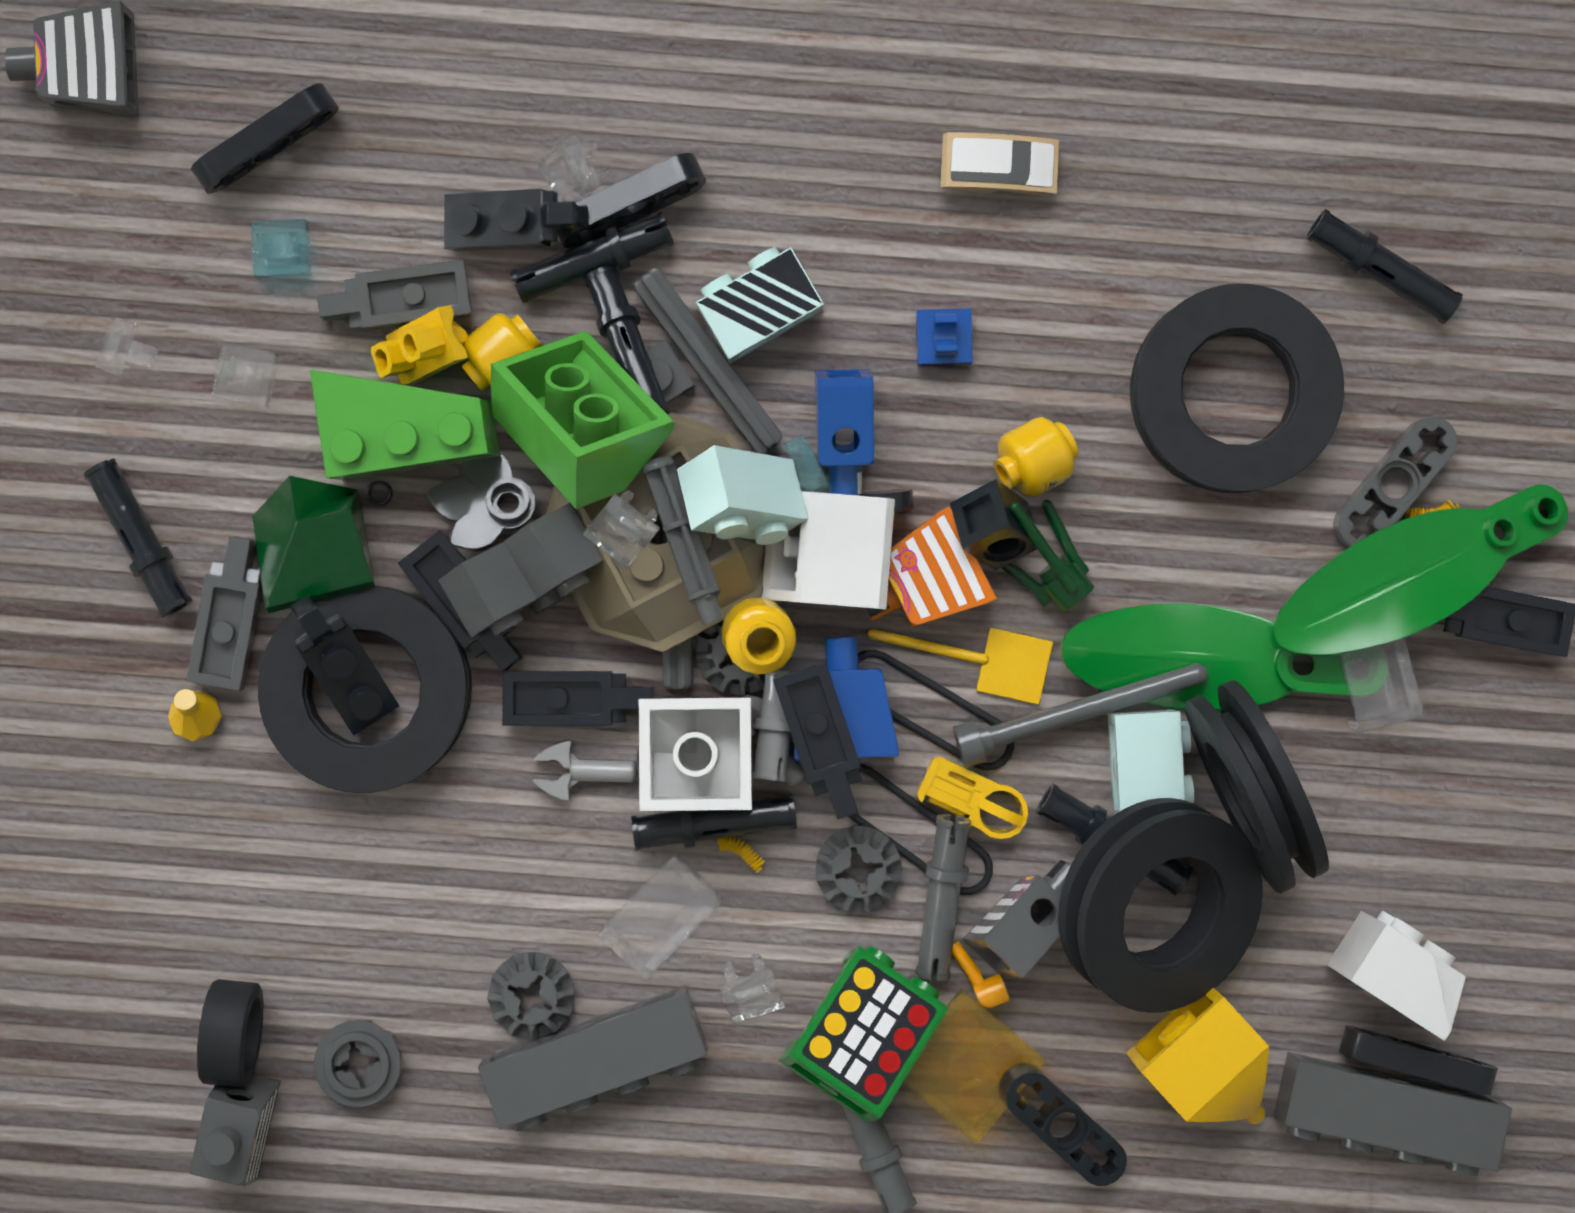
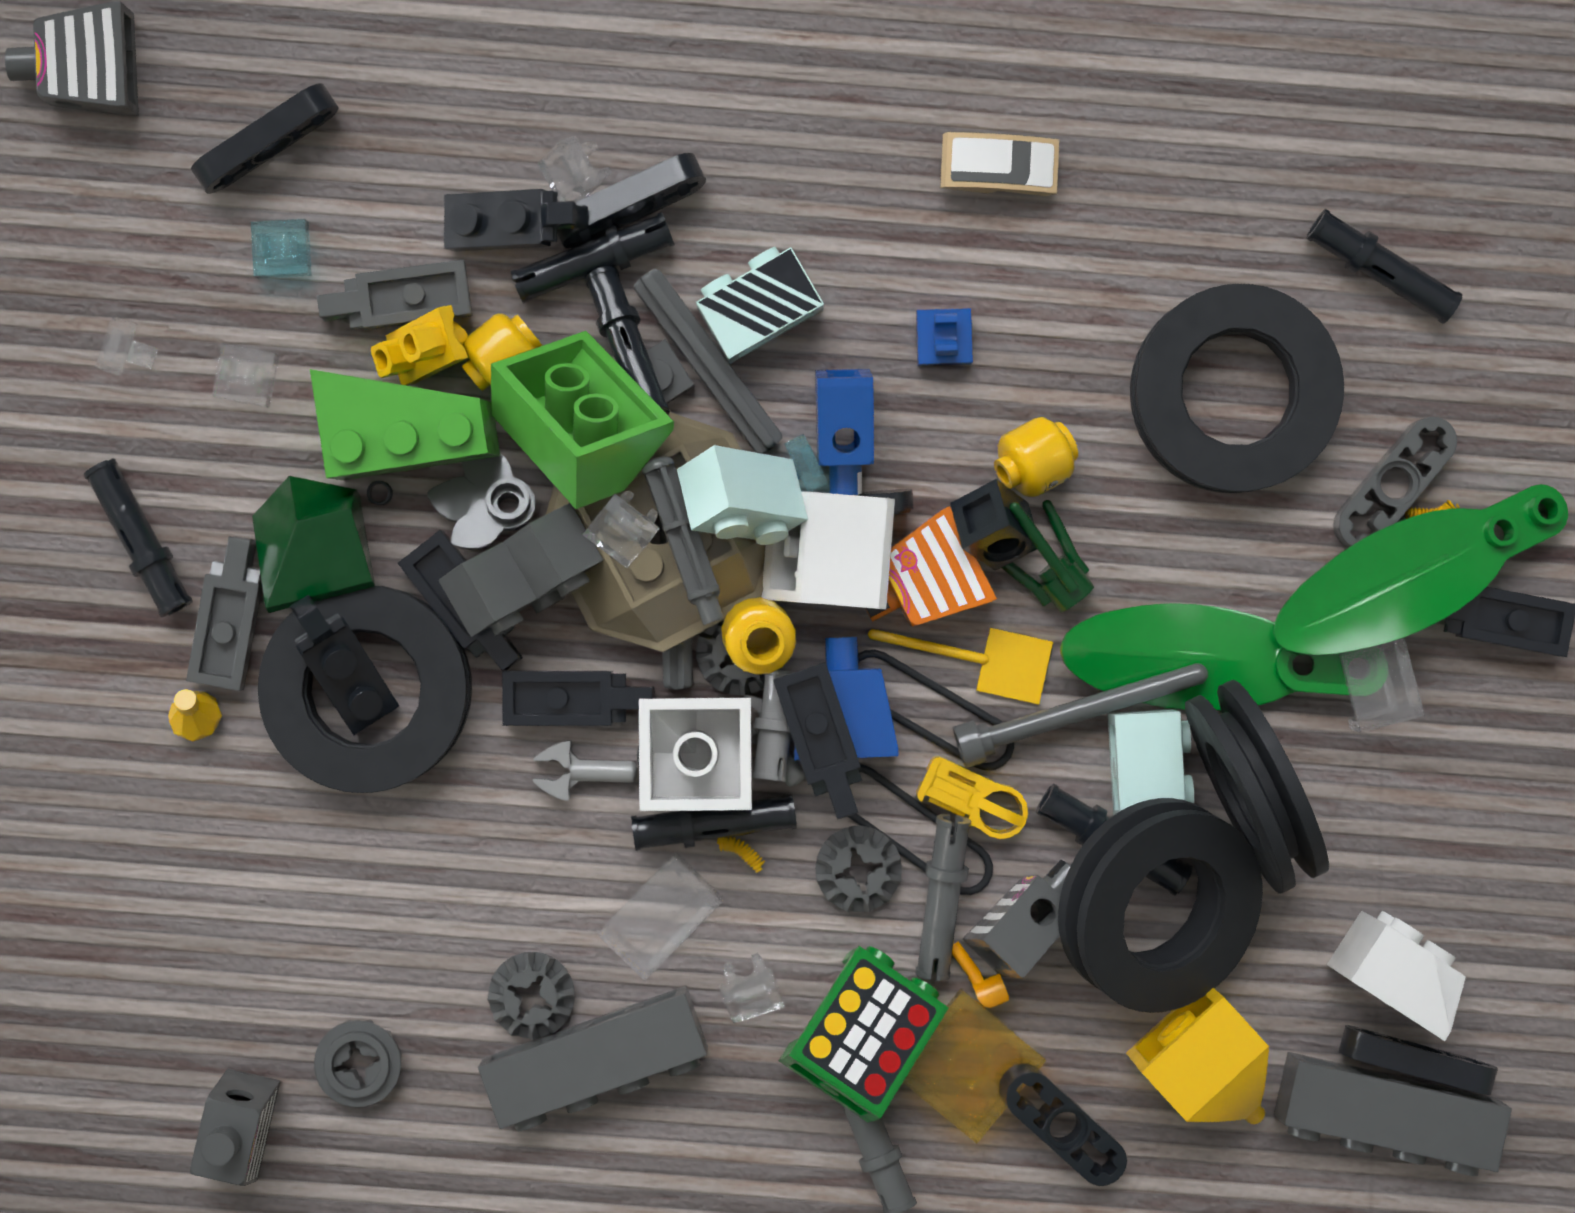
(230, 1033): black tyre -> none

